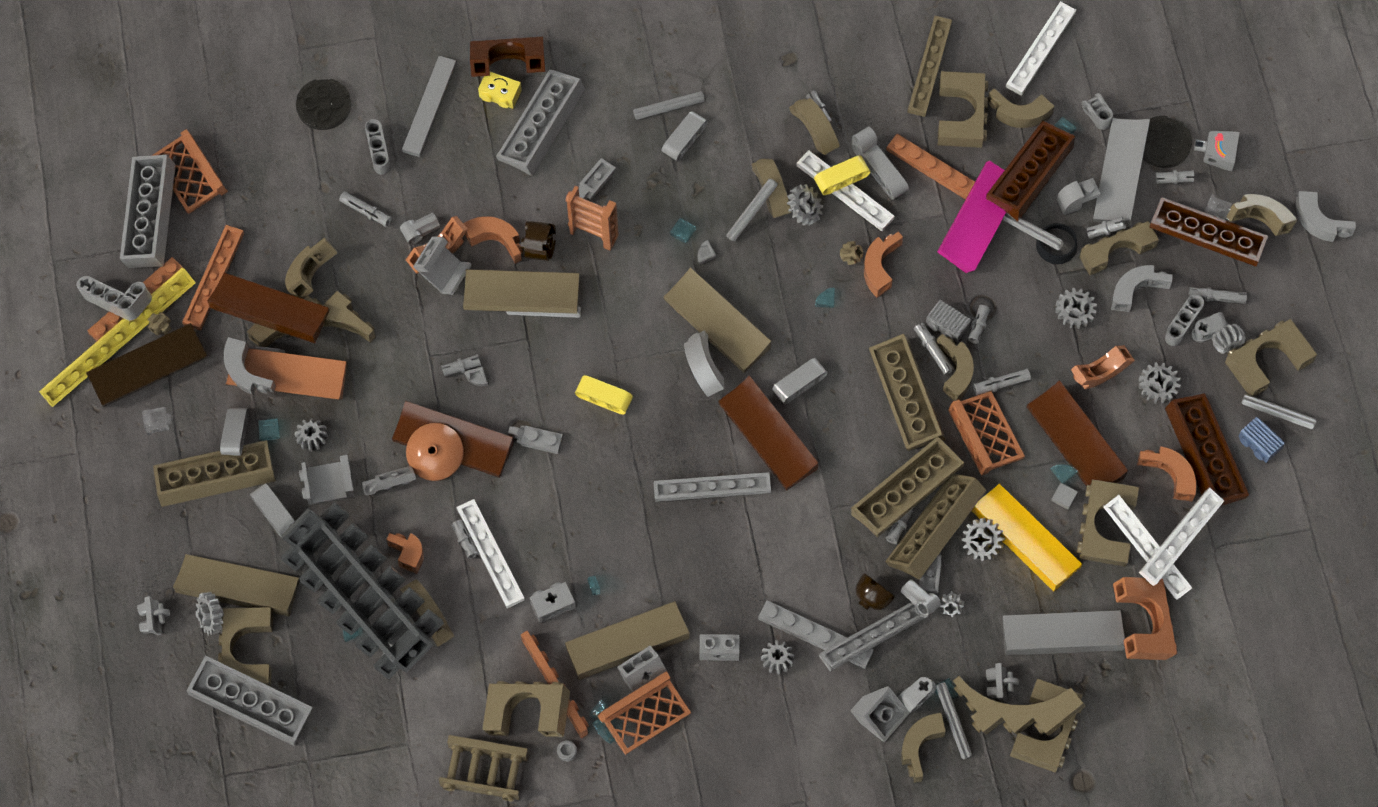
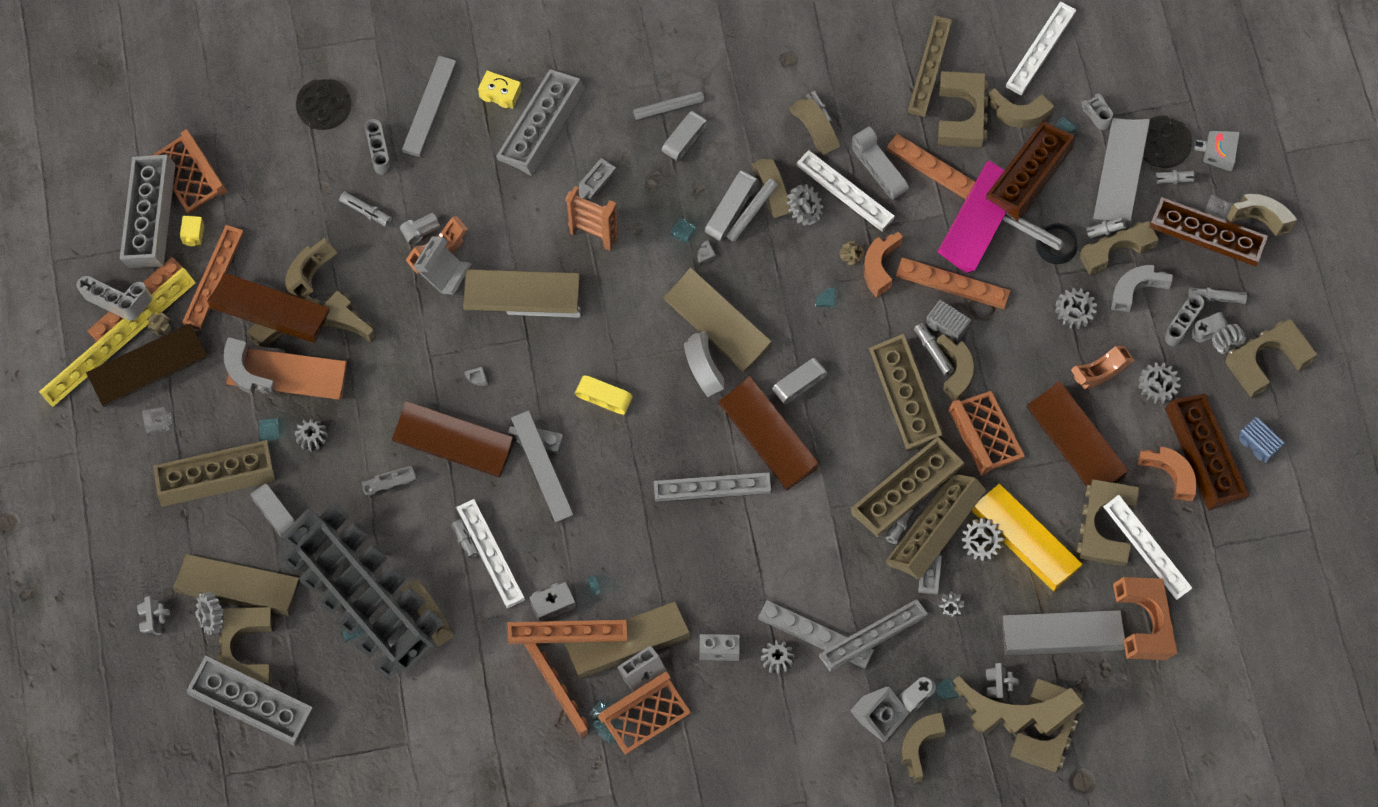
(192, 230): none -> light yellow brick
(234, 431): light grey beam -> none
(327, 482): light grey panel -> none
(412, 552): nougat brick -> none
(446, 458): nougat dish -> none
(461, 365): light grey pin -> none
(477, 749): dark tan fence -> none
(489, 51): reddish brown arch -> none
(495, 229): nougat arch -> none
(505, 696): dark tan arch -> none
(538, 240): dark brown brick -> none
(542, 466): none -> light grey tile
(567, 631): none -> nougat plate
(567, 750): light grey tile -> none
(732, 204): none -> light grey beam
(842, 175): light yellow beam -> none
(872, 594): dark brown cylinder -> none
(924, 602): light grey piece -> none
(953, 283): none -> nougat plate
(953, 720): light grey axle -> none
(978, 324): light grey pin -> none
(993, 384): light grey pin -> none
(1063, 472): clear light blue tile -> none
(1064, 496): light grey tile -> none
(1075, 194): light grey brick -> none
(1181, 536): white plate -> none
(1279, 411): light grey axle -> none
(1316, 222): light grey arch -> none

